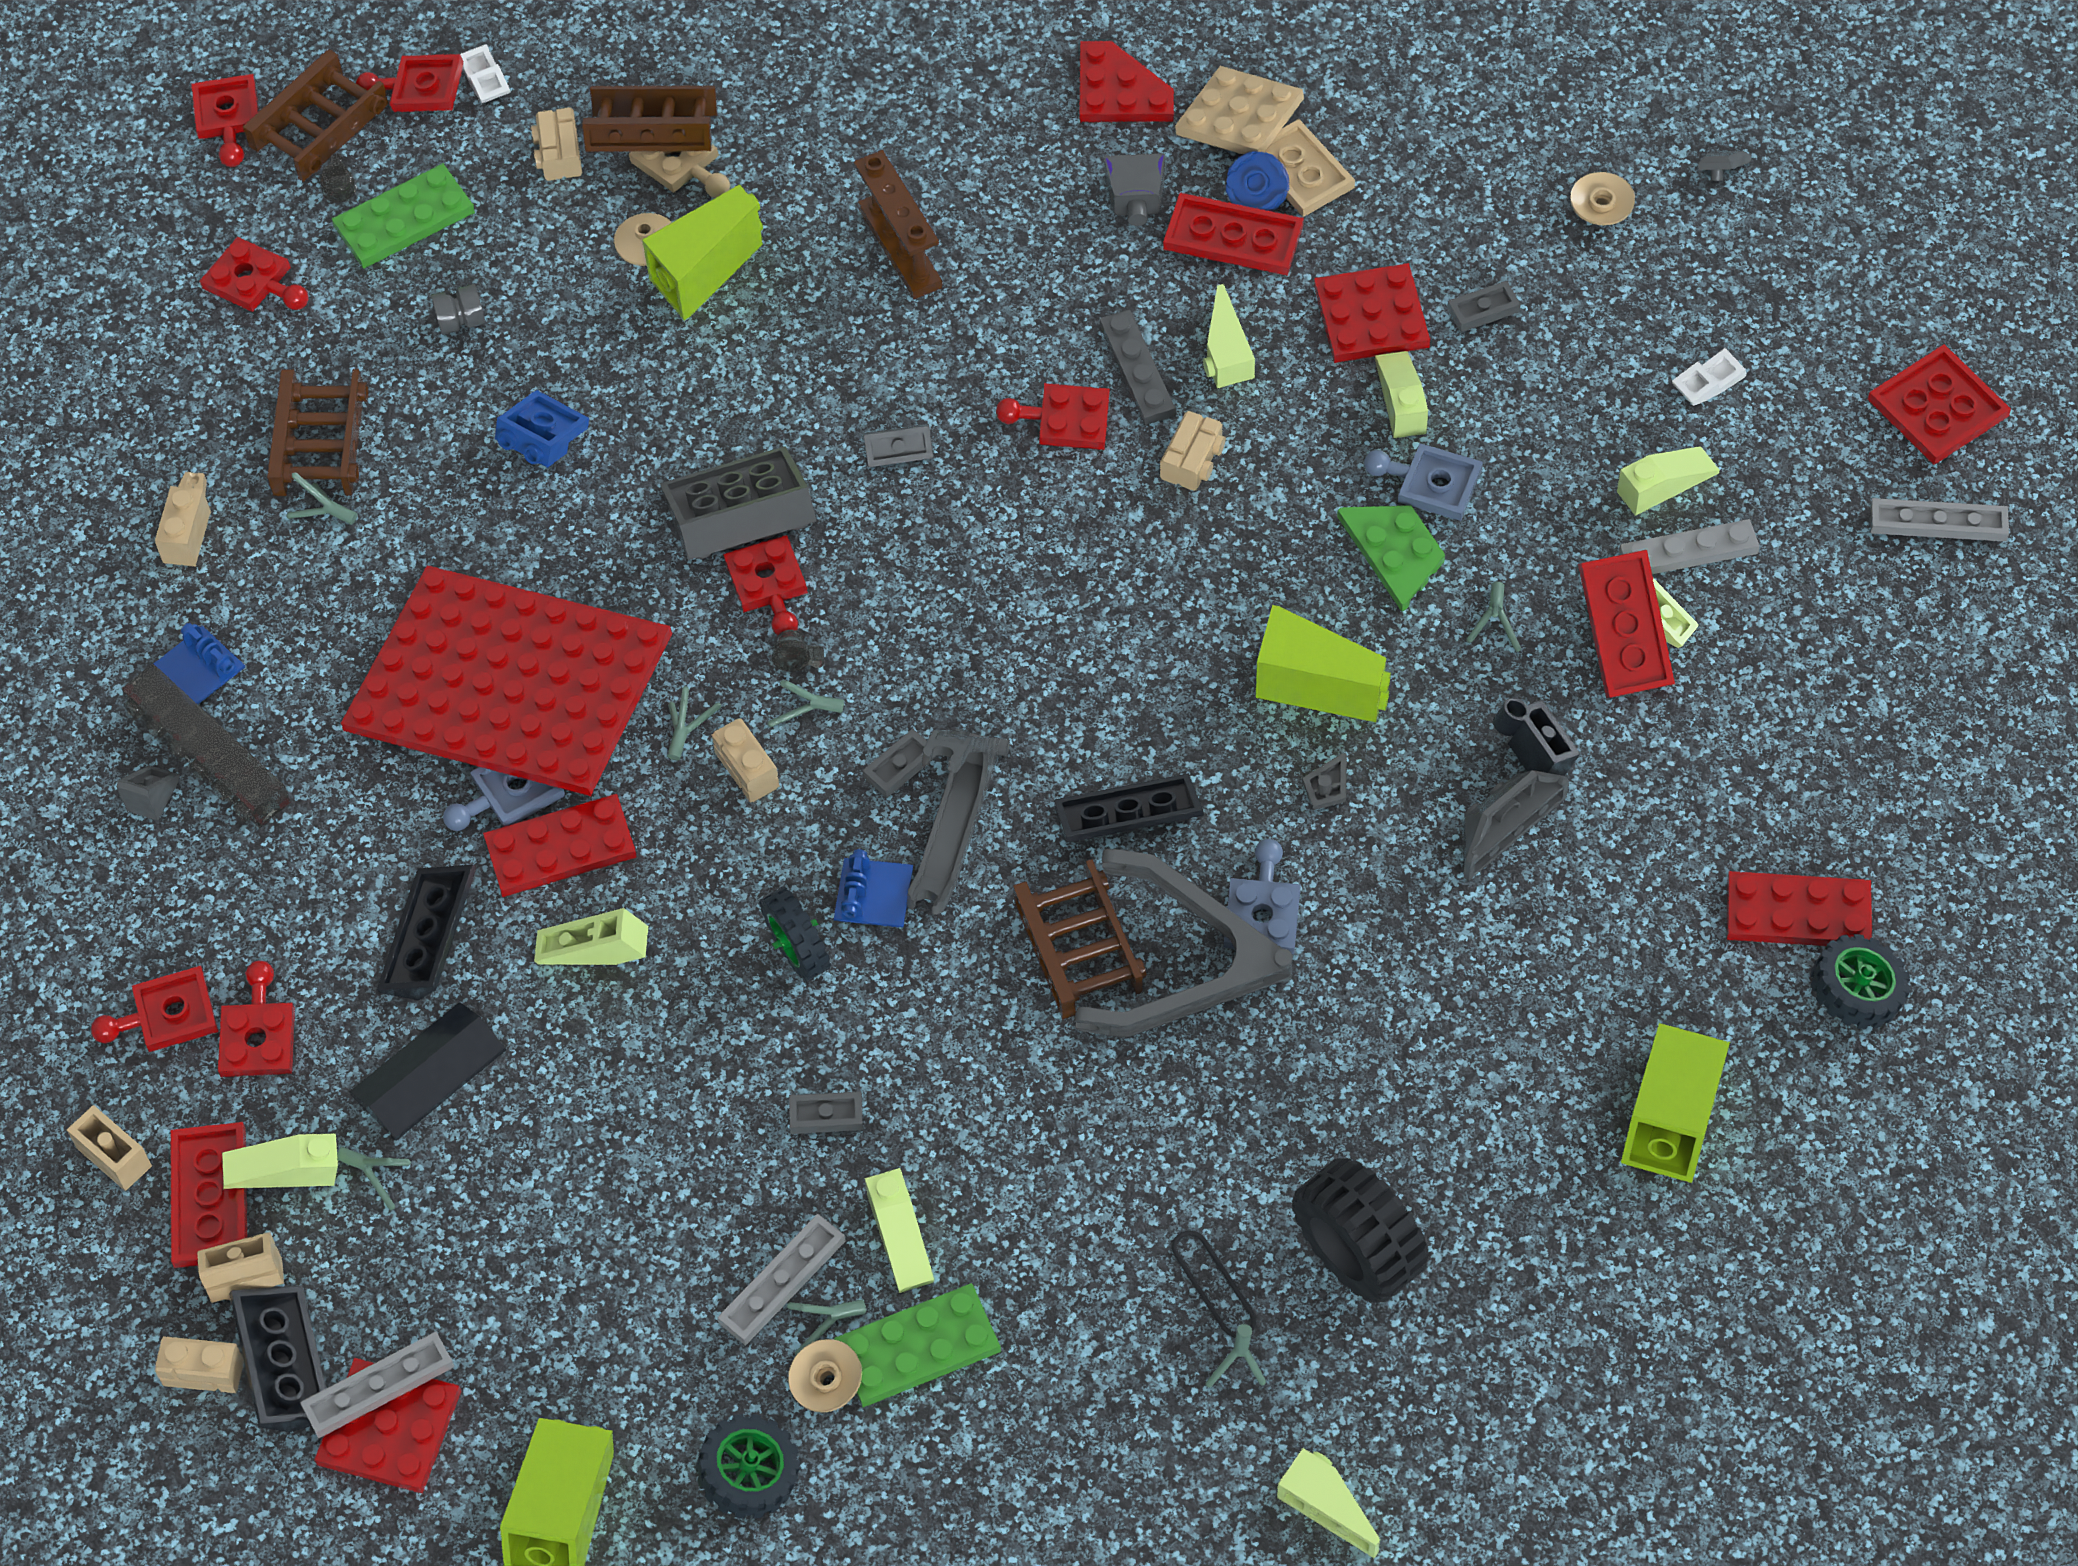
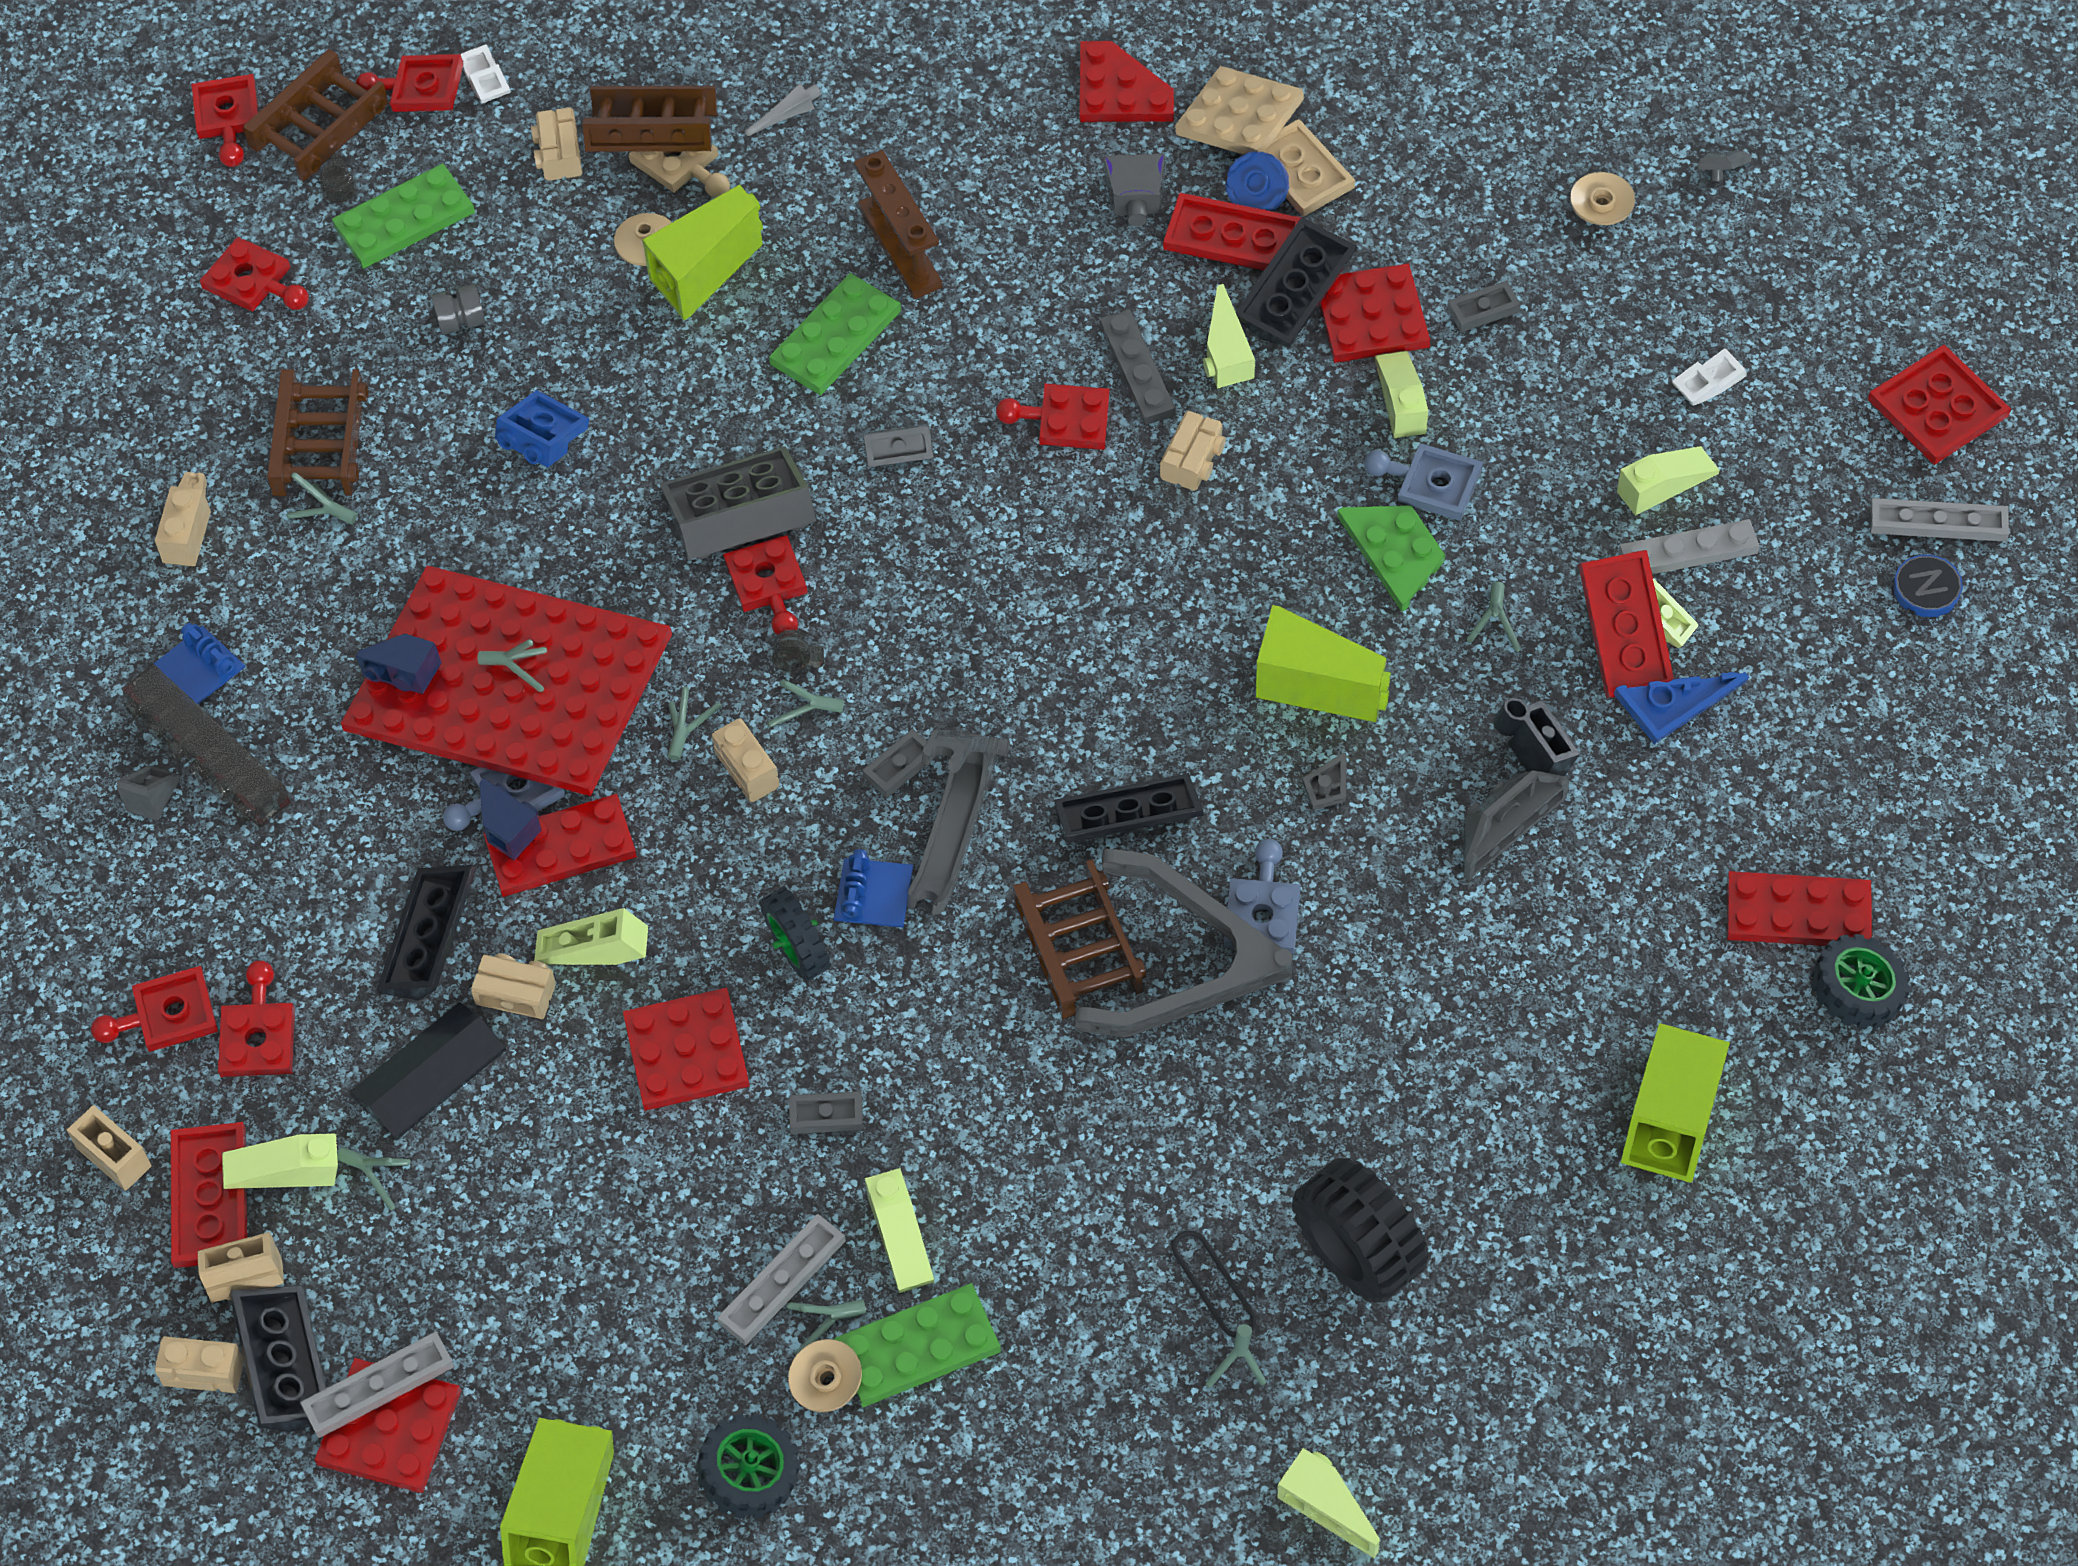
(401, 661): none -> dark blue slope
(506, 821): none -> dark blue slope
(508, 657): none -> sand green plant
(513, 985): none -> tan brick
(686, 1049): none -> red plate
(795, 103): none -> light grey piece
(835, 334): none -> bright green plate
(1294, 283): none -> black slope
(1669, 705): none -> blue wing
(1927, 585): none -> tile

